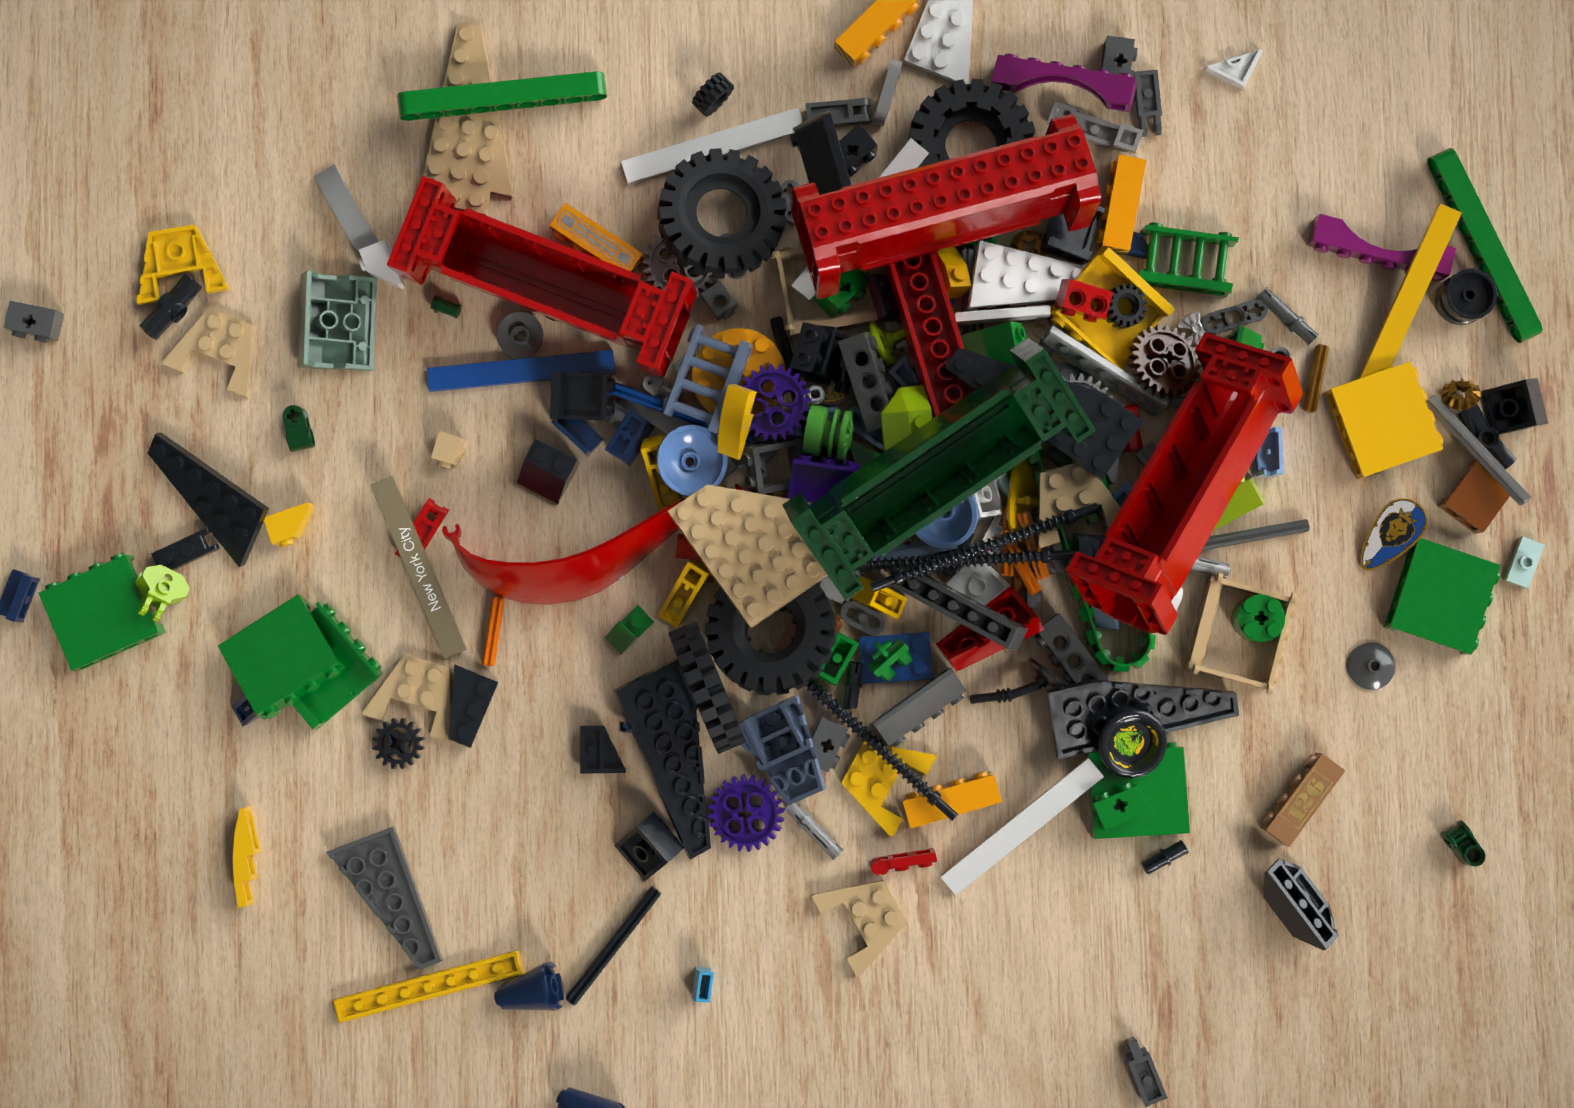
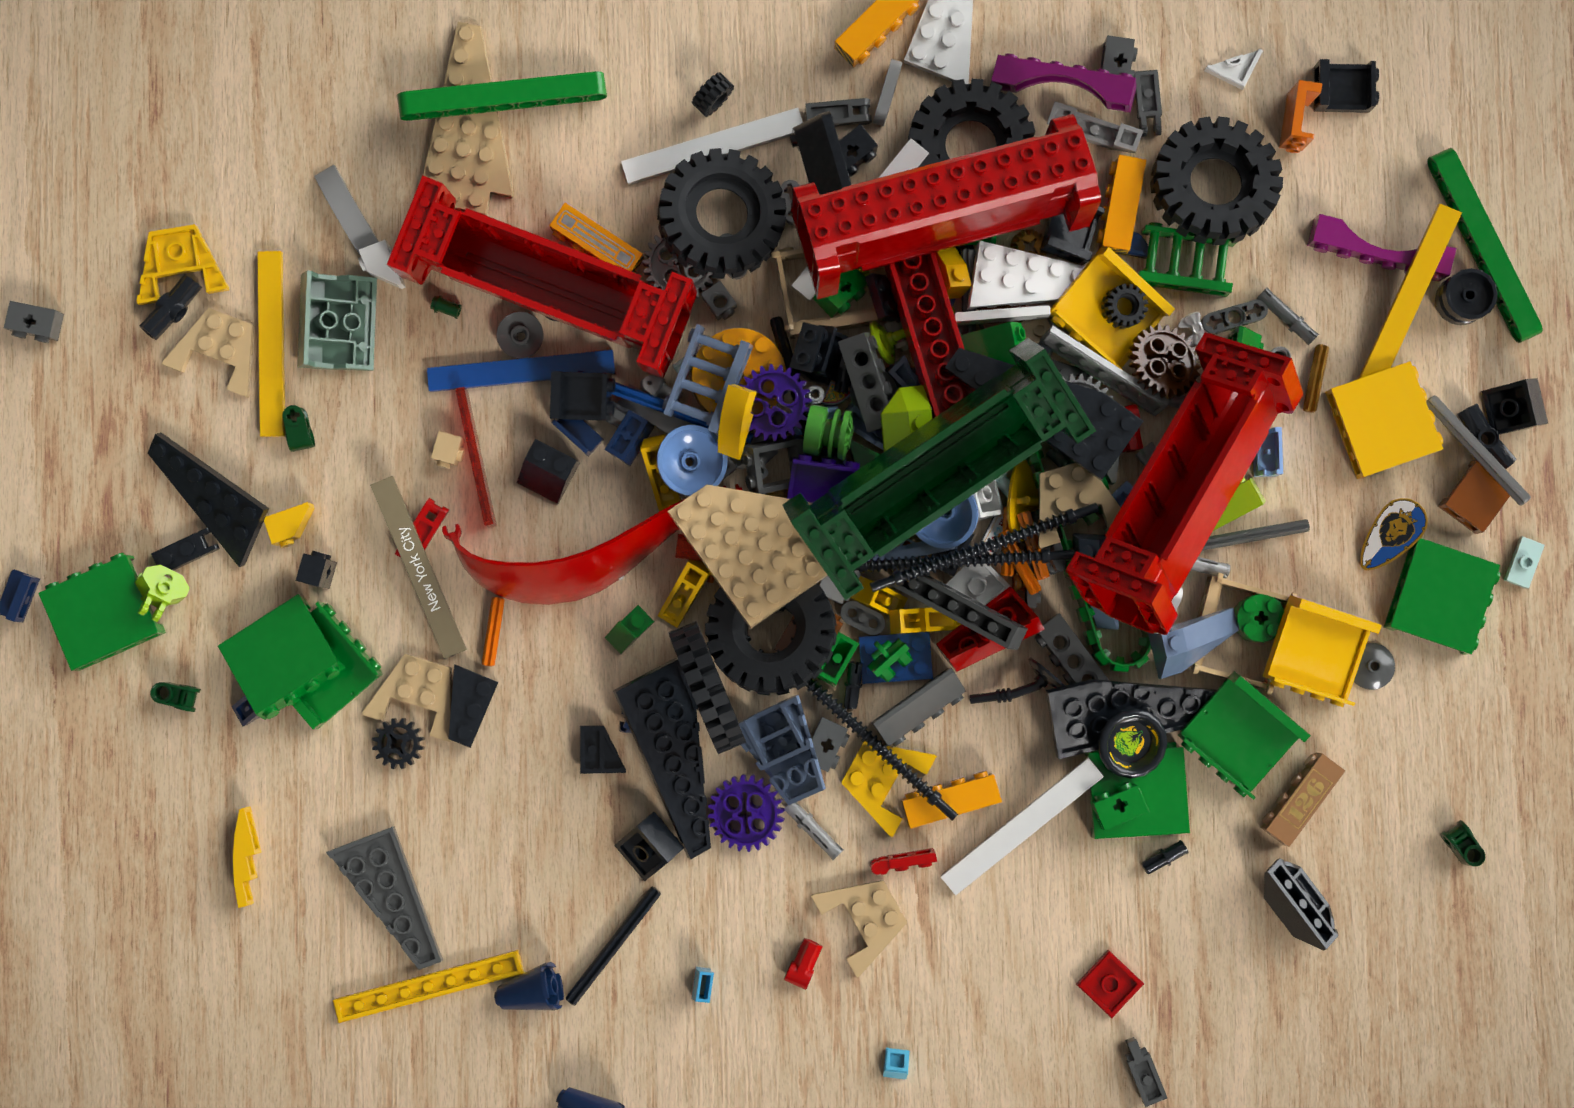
(179, 697): none -> dark green piece
(271, 343): none -> yellow tile
(316, 570): none -> black brick
(475, 457): none -> clear red tile
(802, 967): none -> red piece
(896, 1063): none -> medium azure slope
(920, 621): none -> yellow slope
(1084, 295): red brick -> none
(1110, 983): none -> red tile
(1191, 641): none -> sand blue wedge
(1216, 141): none -> black tyre
(1240, 734): none -> green panel
(1300, 95): none -> orange panel
(1318, 650): none -> yellow panel
(1346, 87): none -> black panel
(1456, 401): pearl gold gear -> none

